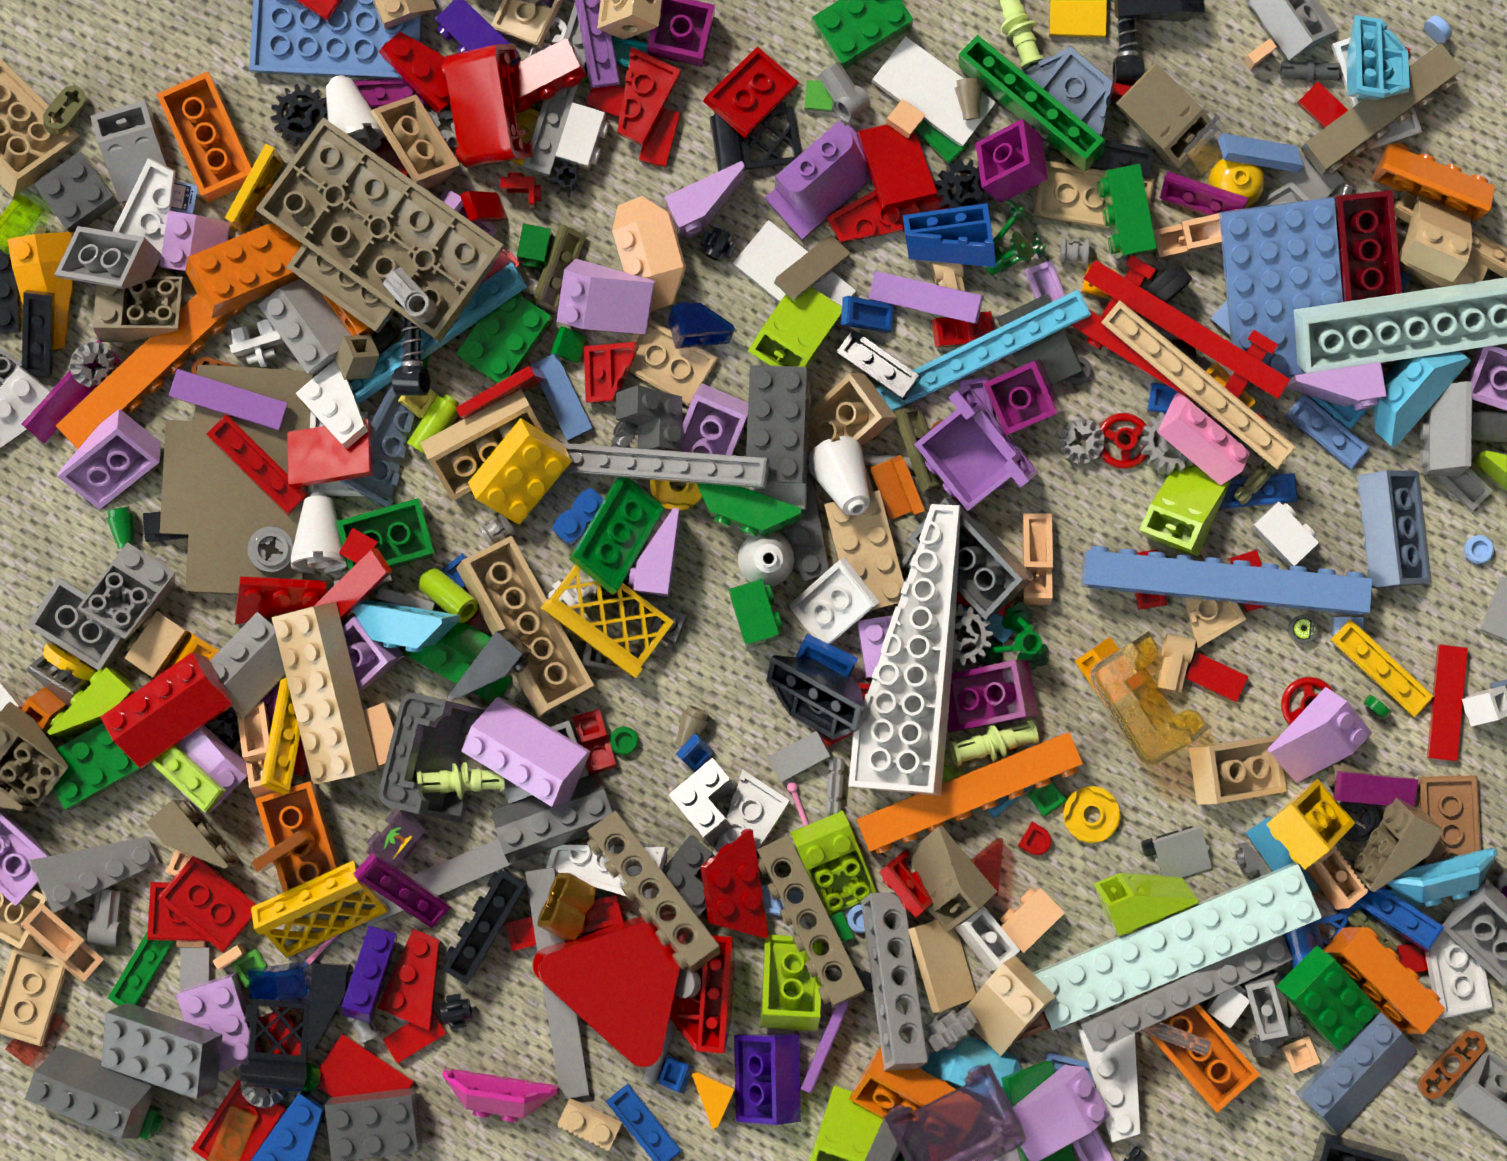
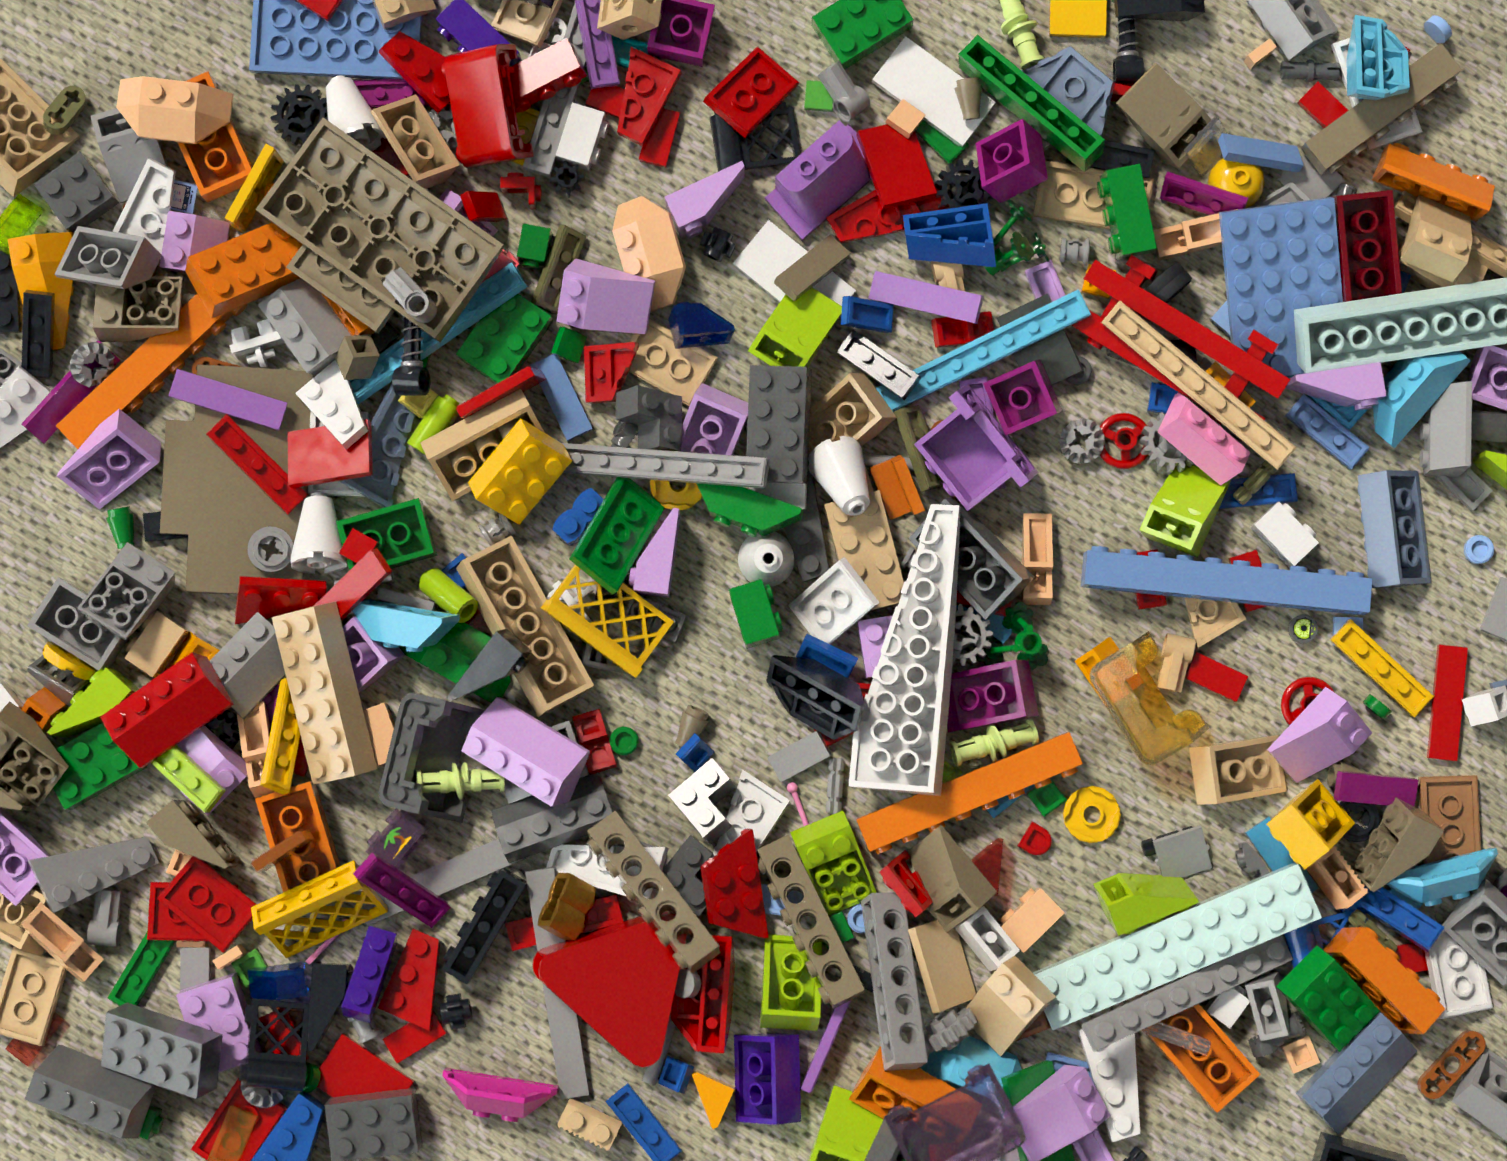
(173, 108): none -> light nougat wedge

